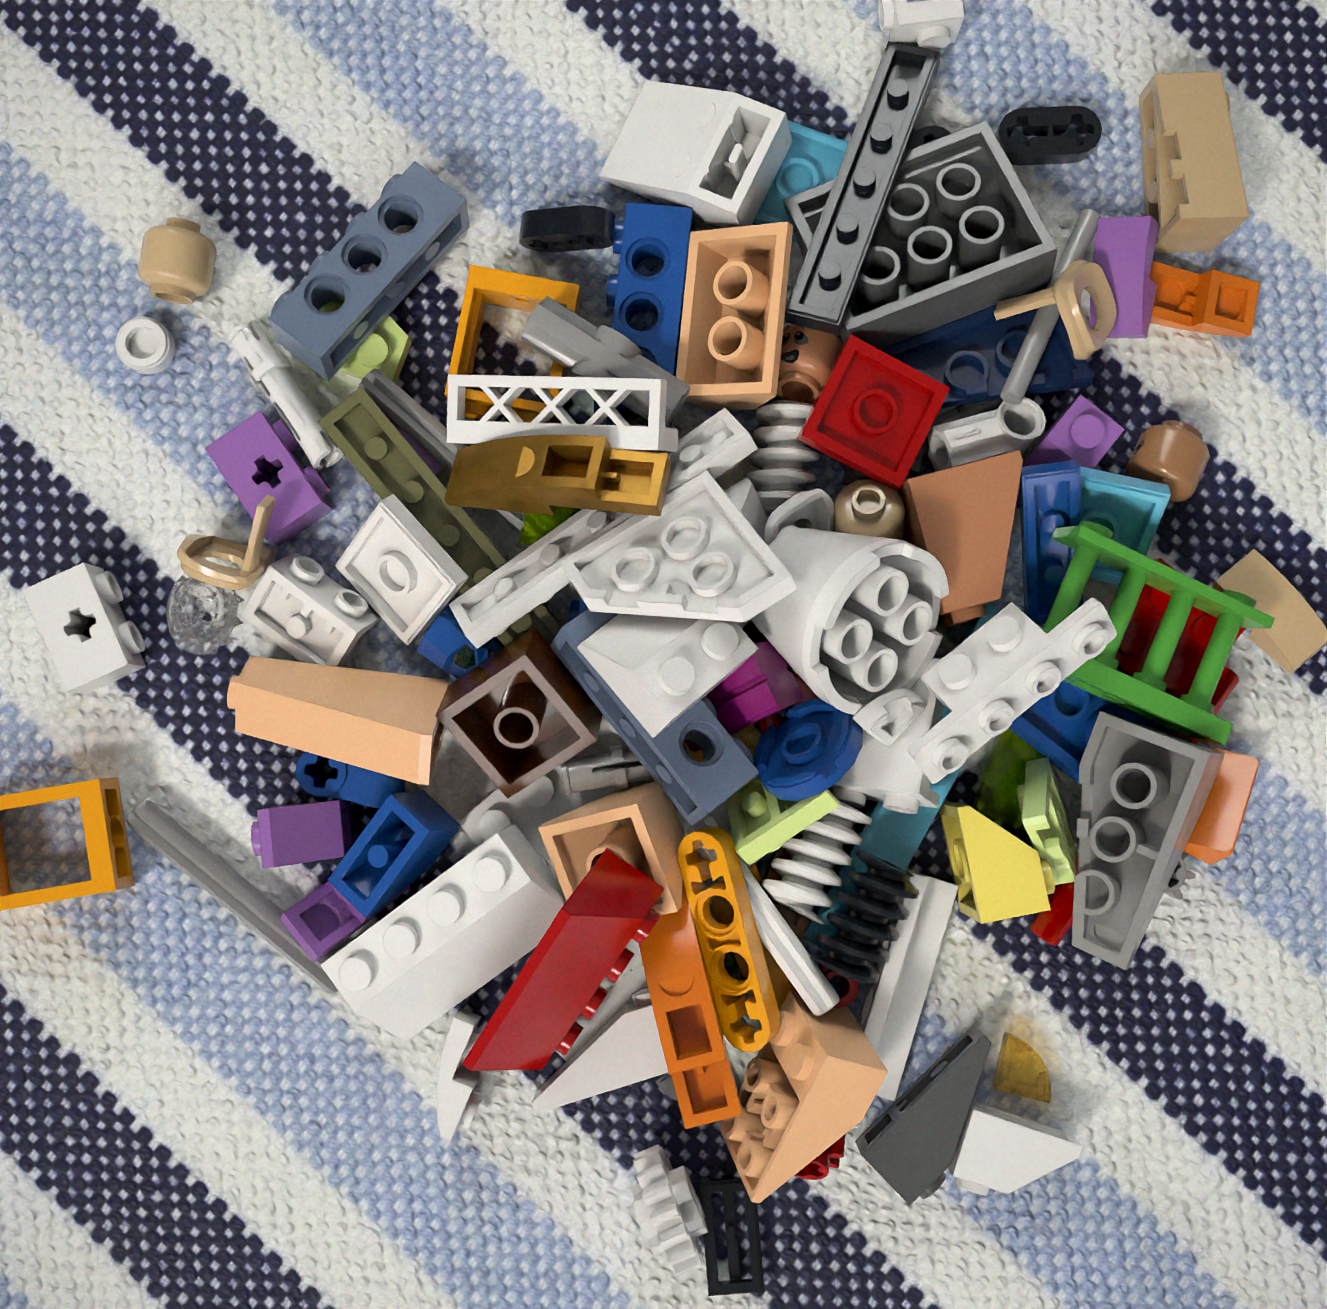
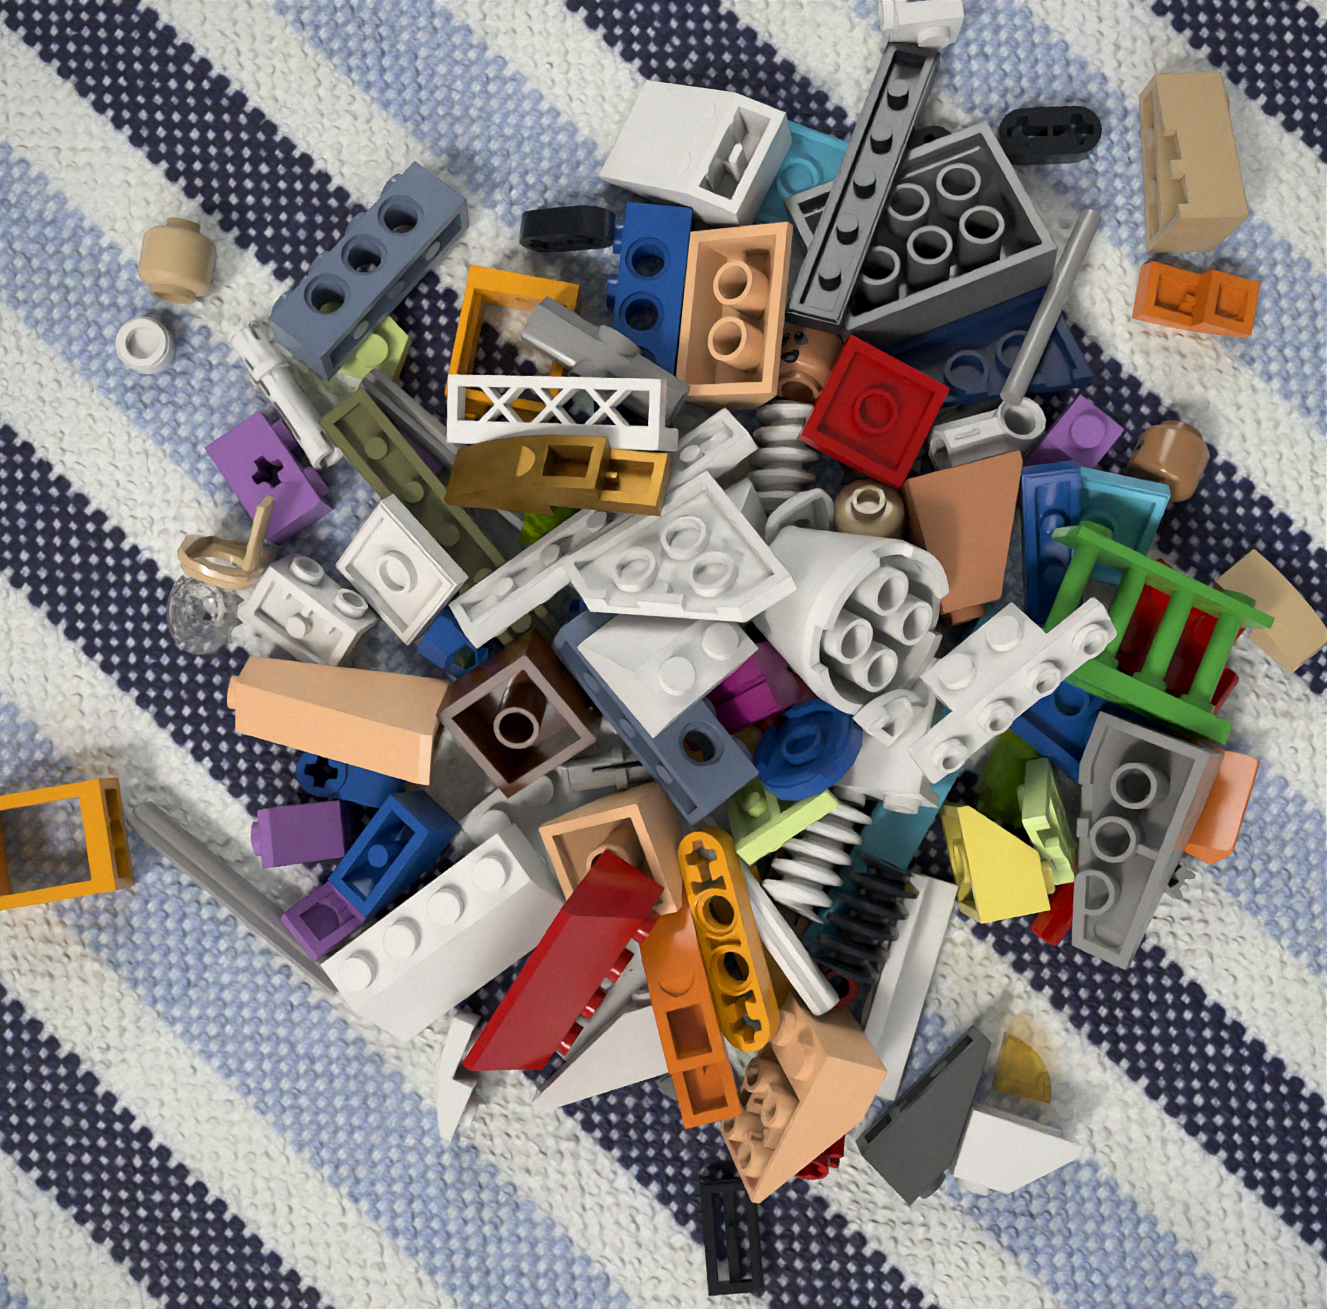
(62, 614): white brick -> none
(669, 1210): white gear -> none
(1067, 295): tan piece -> none
(1125, 253): medium lavender slope -> none

